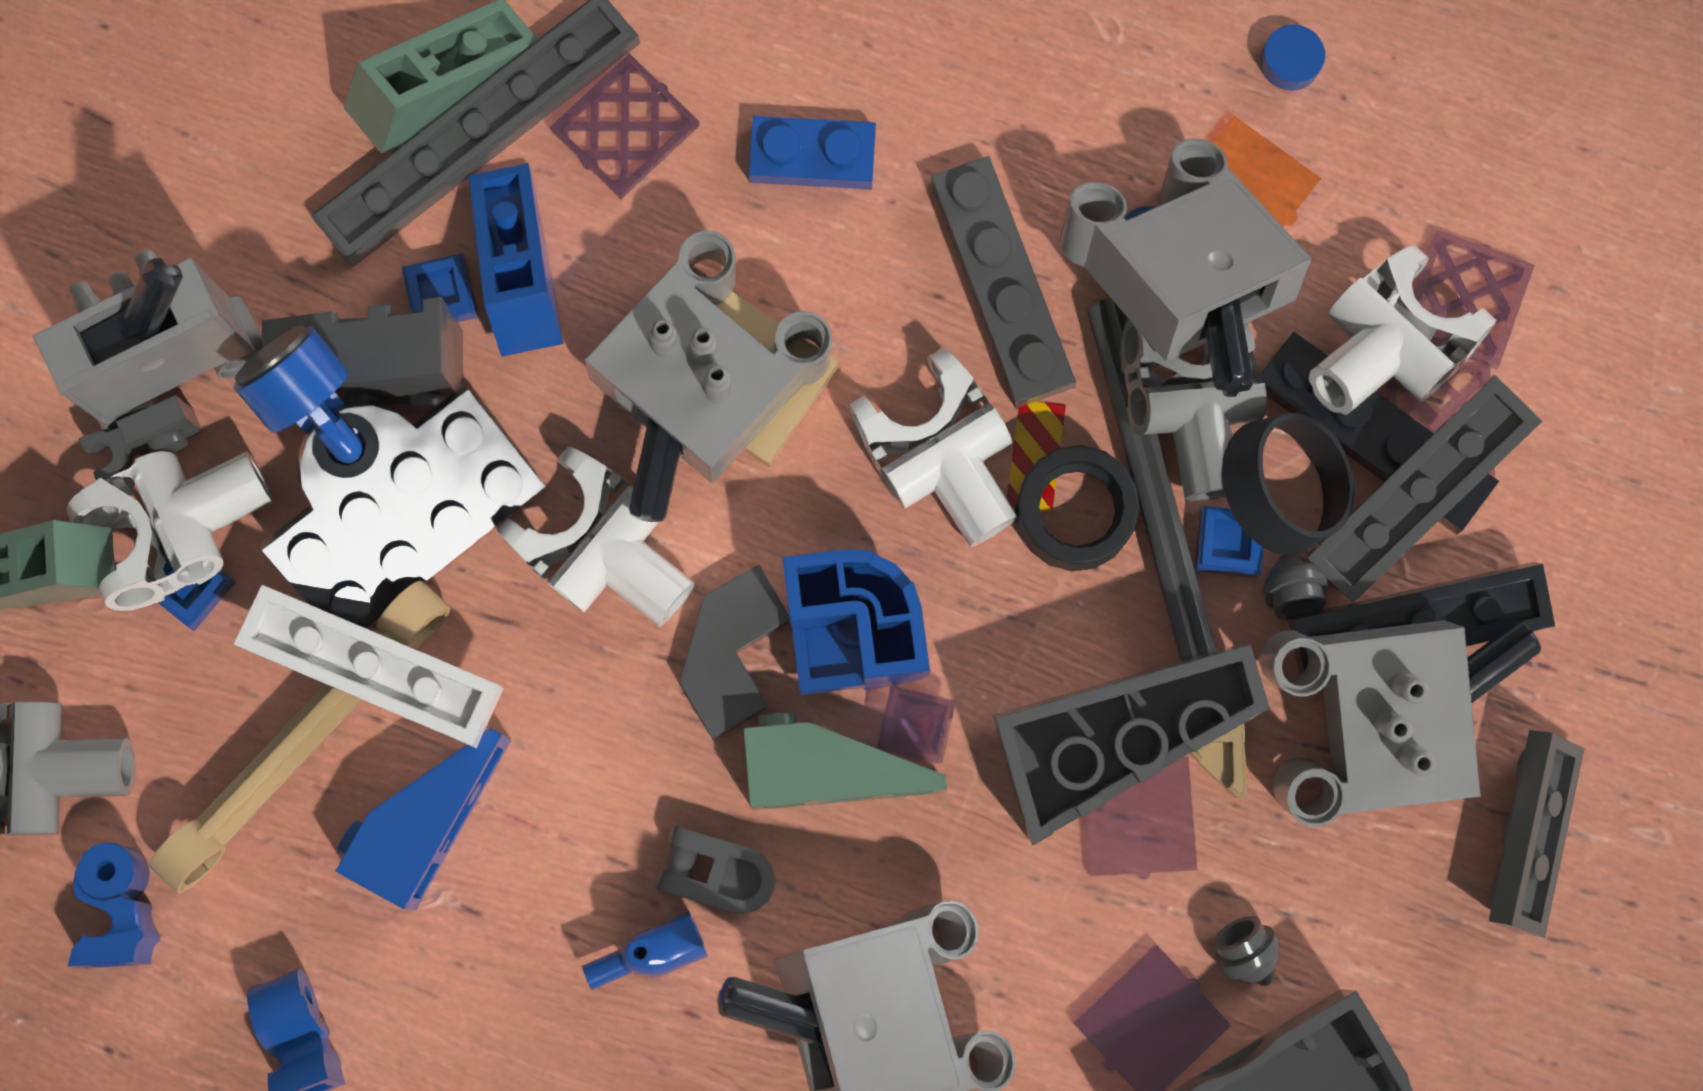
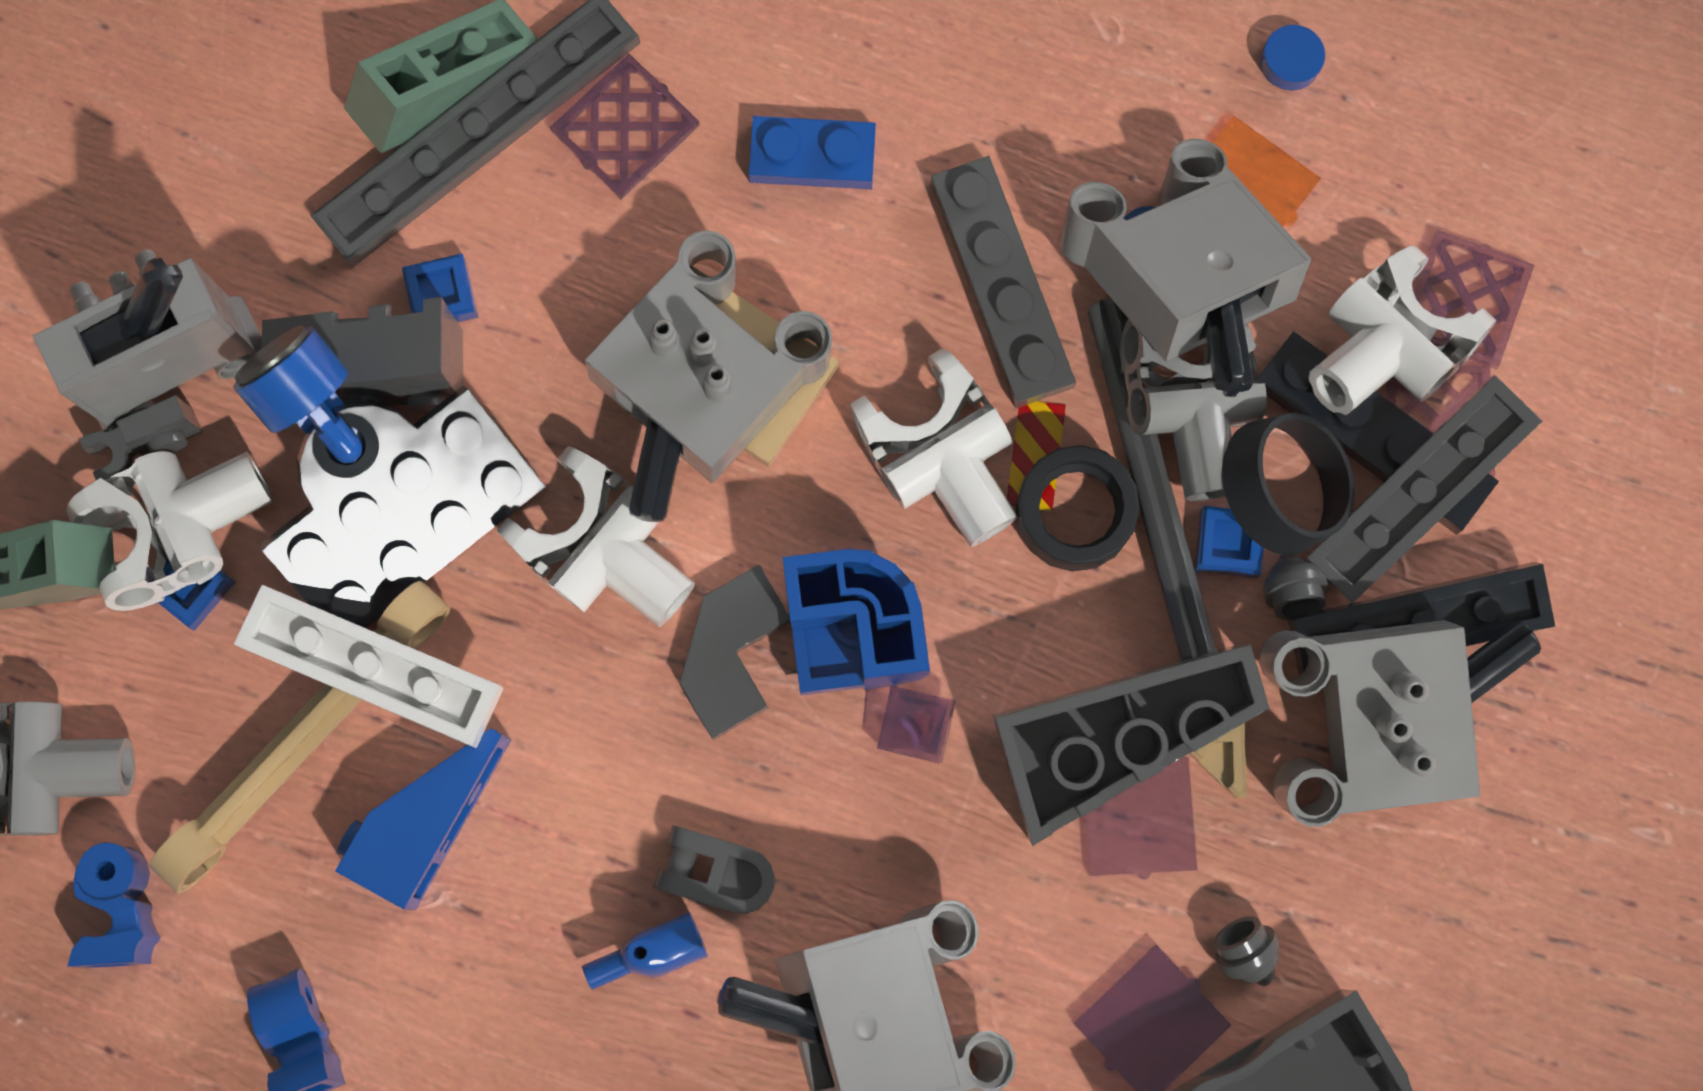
(514, 261): blue slope -> none
(815, 766): sand green slope -> none
(1536, 833): dark grey plate -> none

